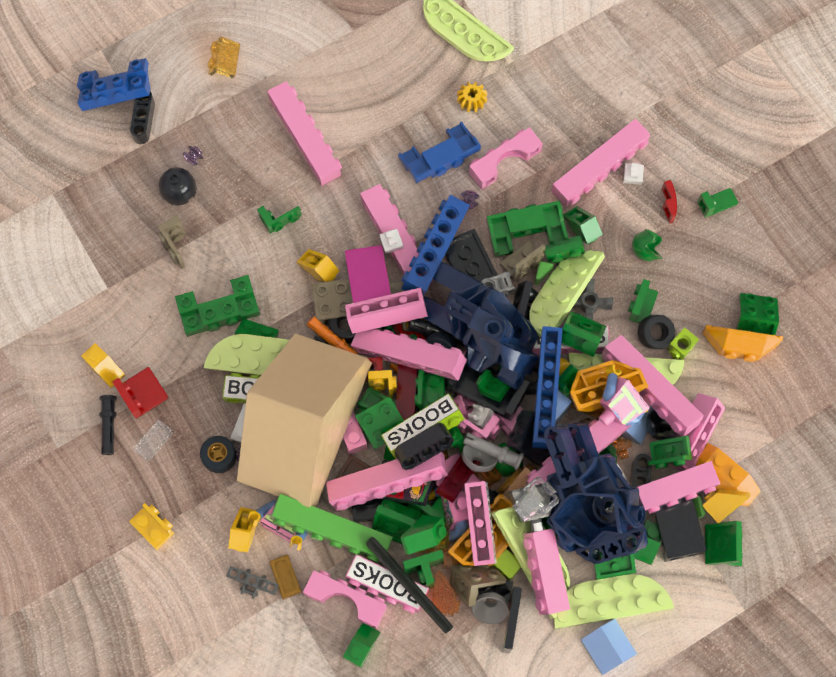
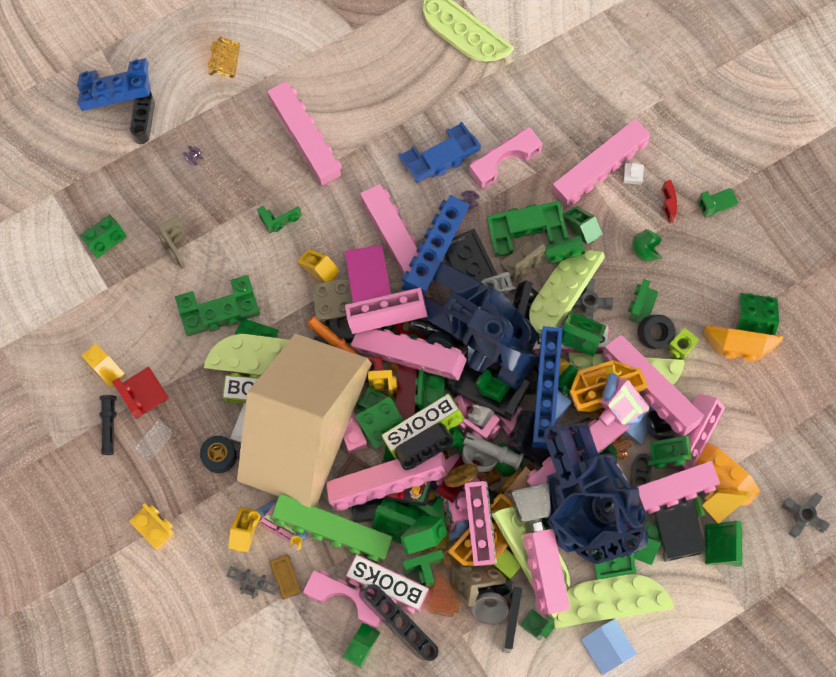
(103, 236): none -> green bracket
(177, 186): black cylinder -> none
(391, 241): white tile -> none
(407, 626): none -> black beam
(409, 585): pearl dark grey axle -> none
(461, 475): none -> pearl gold wheel
(478, 100): yellow gear -> none
(530, 505): clear piece -> none
(537, 625): none -> green bracket
(543, 271): bright green slope -> none
(792, 506): none -> dark grey pin

